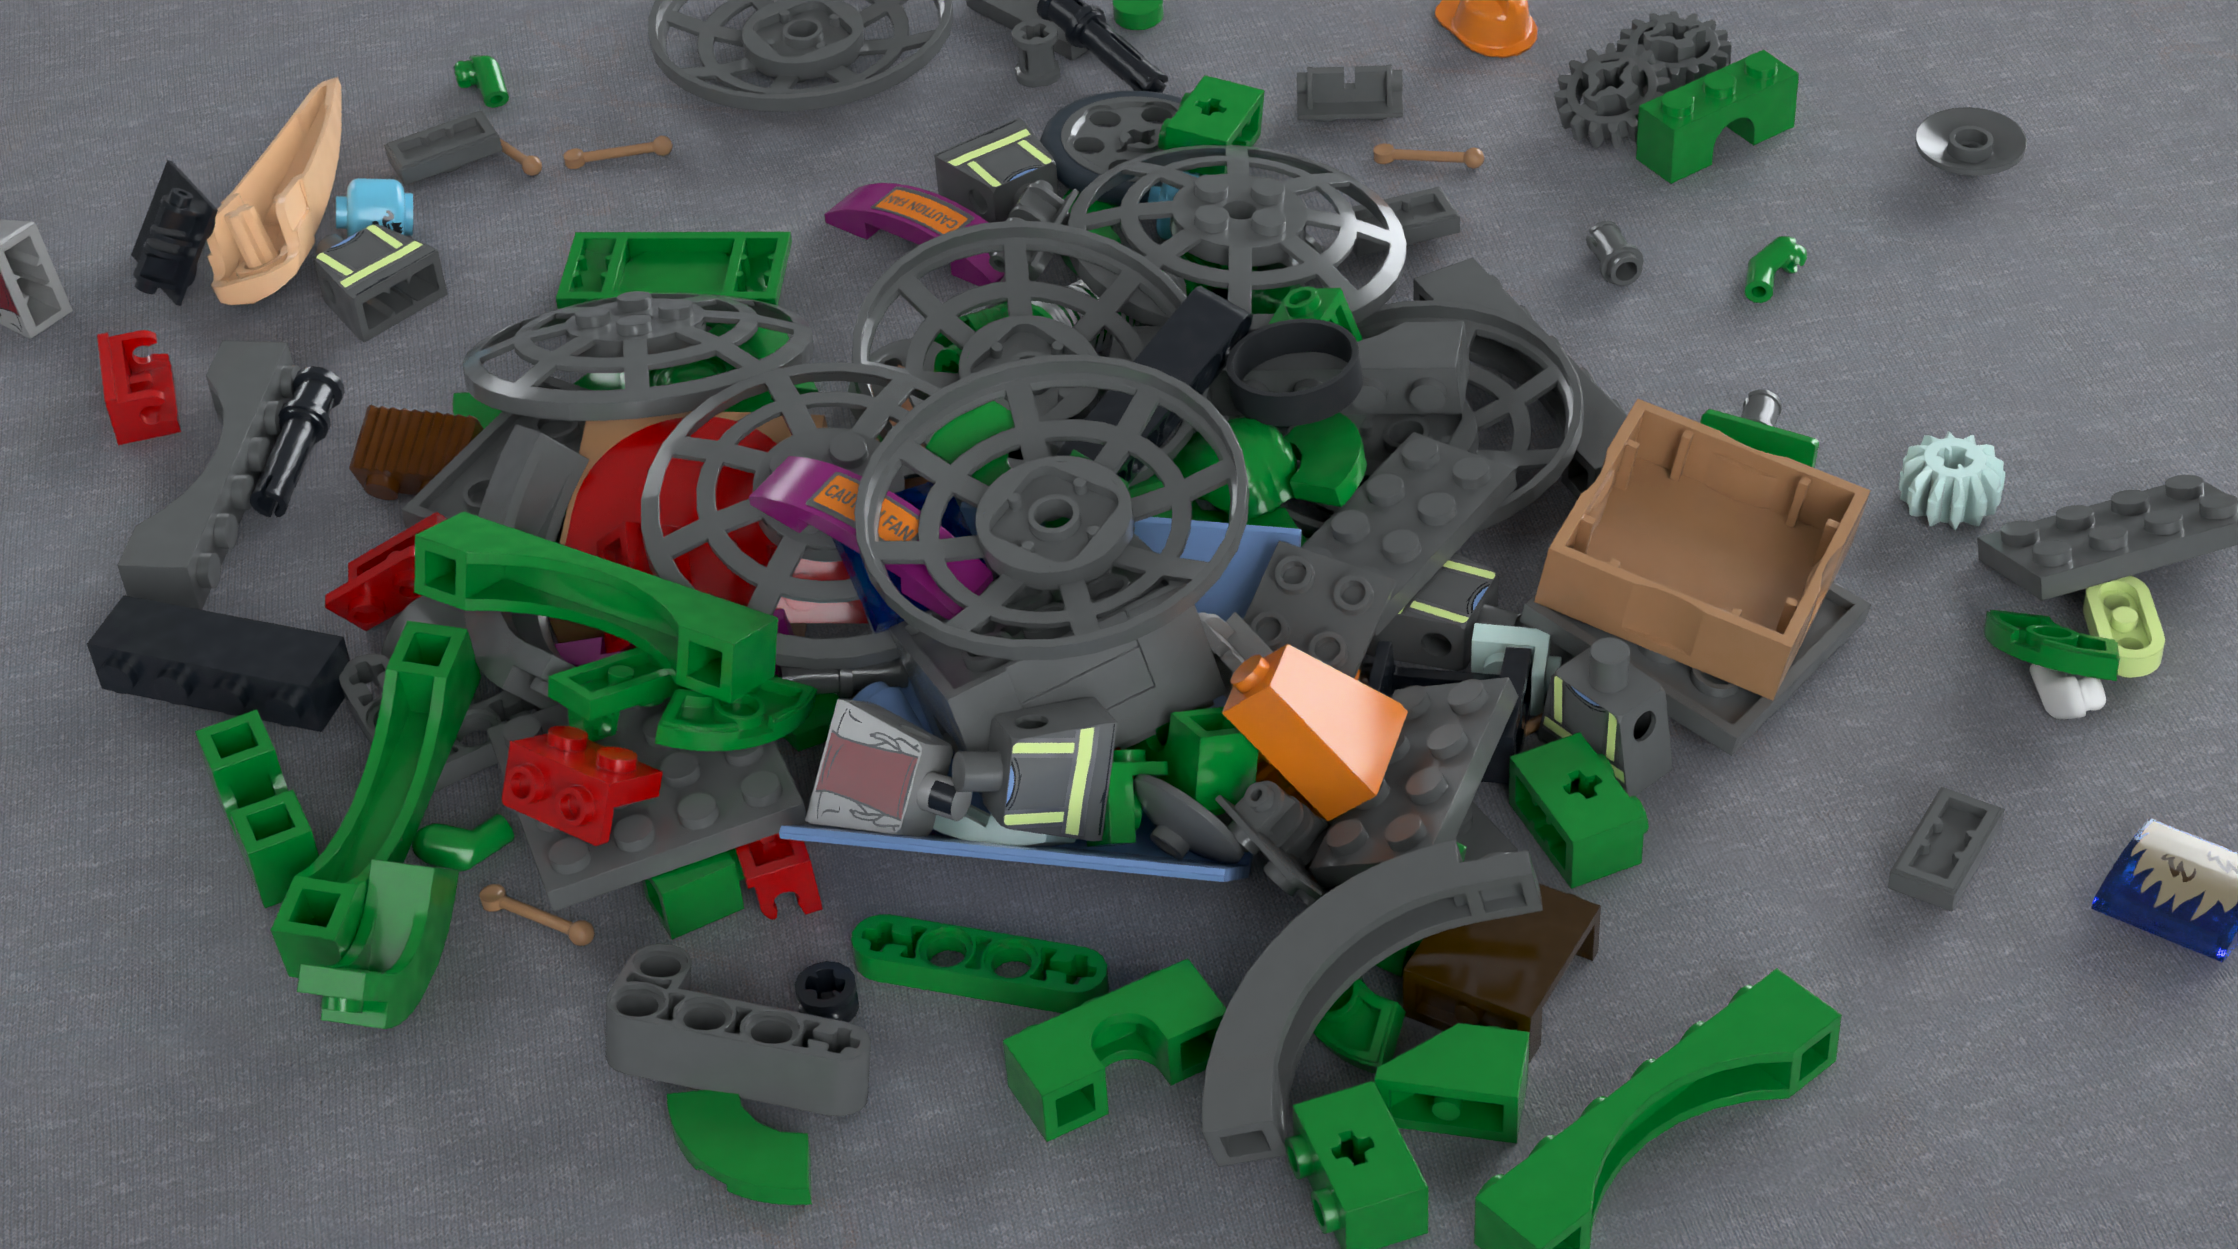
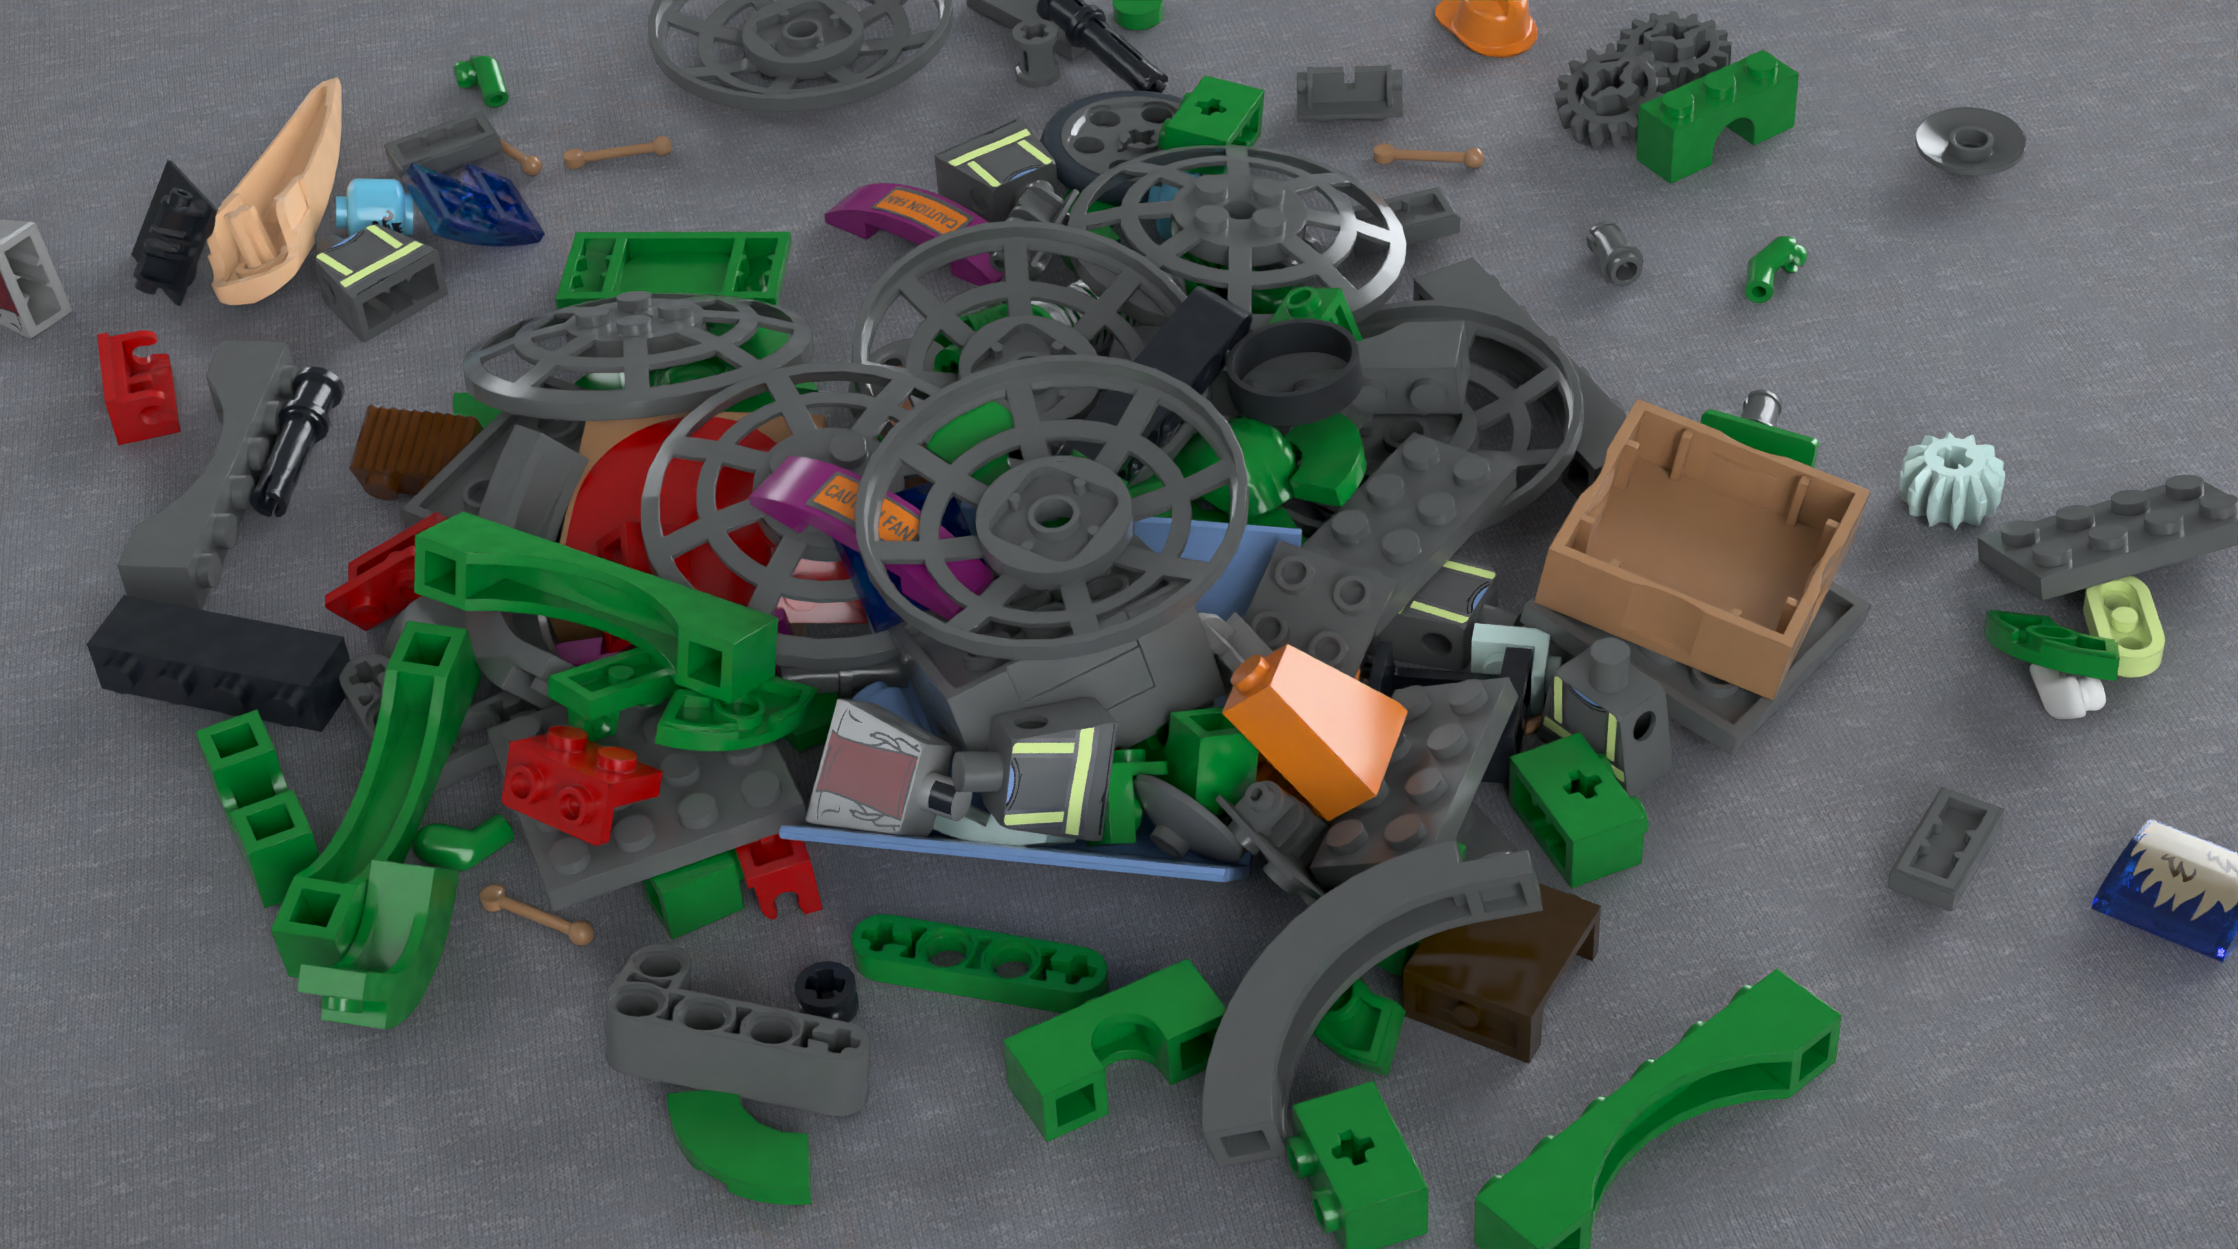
(474, 207): none -> clear blue slope
(1460, 1083): green slope -> none

